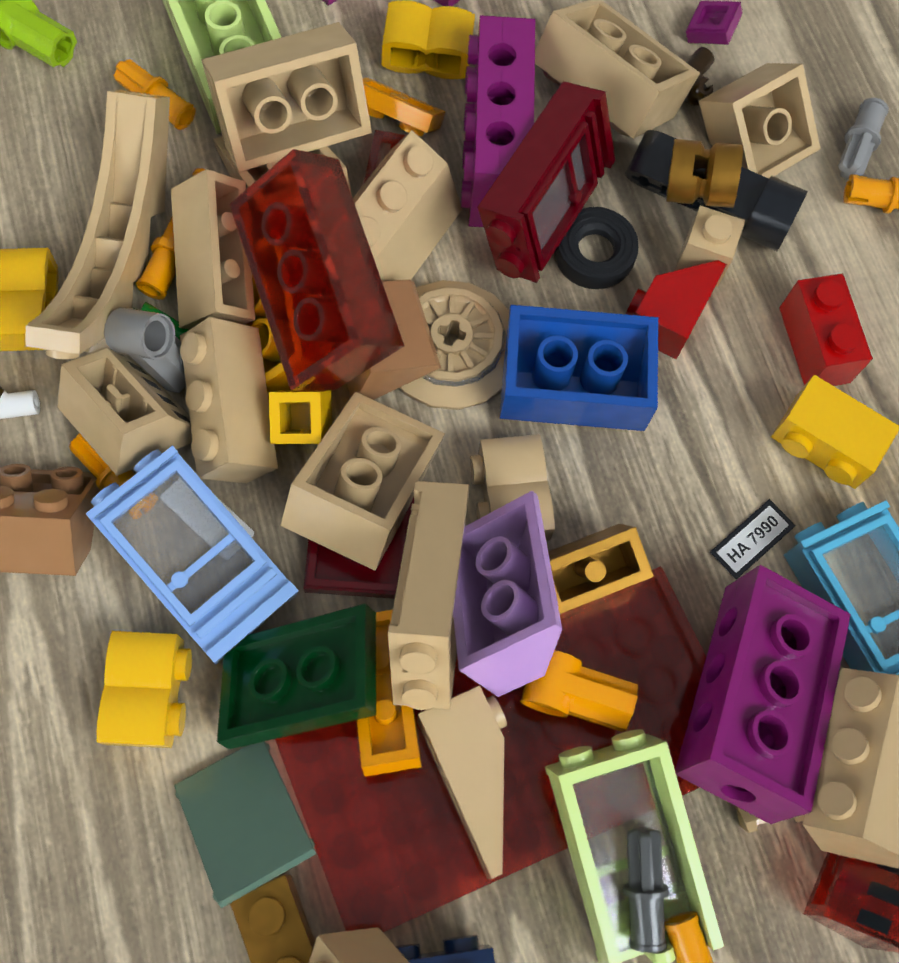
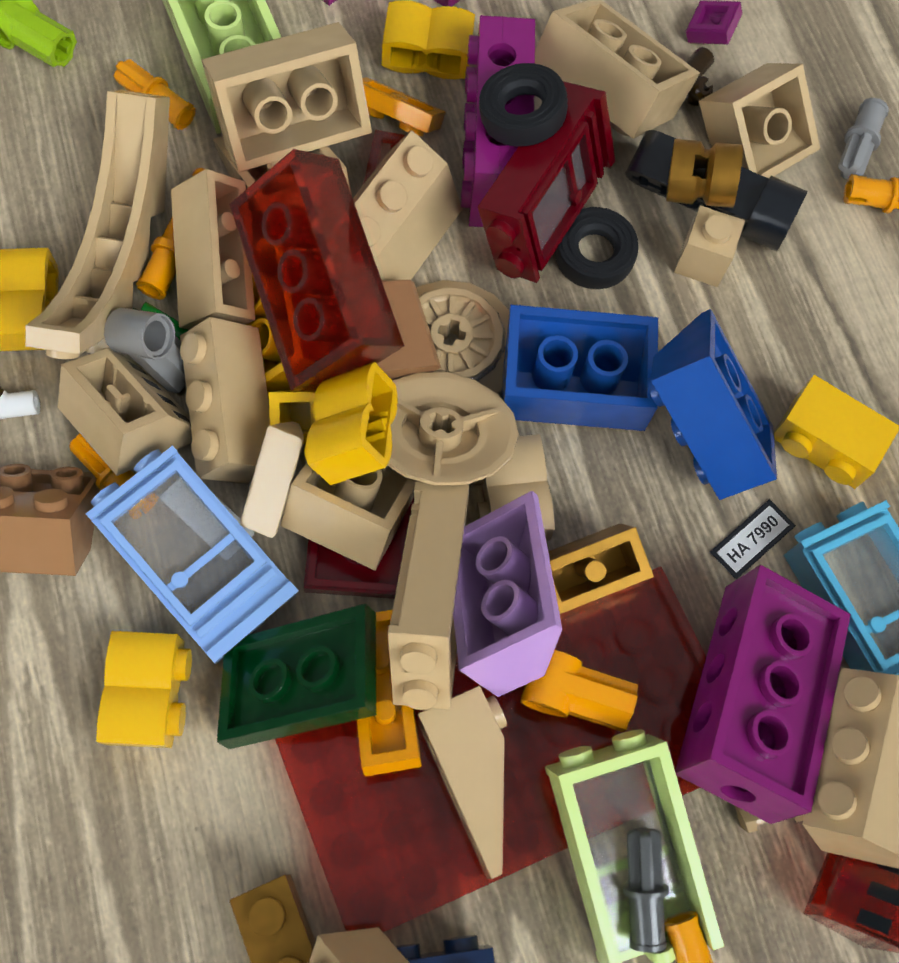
(243, 822): sand green piece -> none
(272, 478): none -> tan slope
(352, 424): none -> yellow brick
(450, 429): none -> tan piece
(530, 127): none -> black tyre
(677, 302): red slope -> none
(714, 408): none -> blue slope
(825, 330): red brick -> none

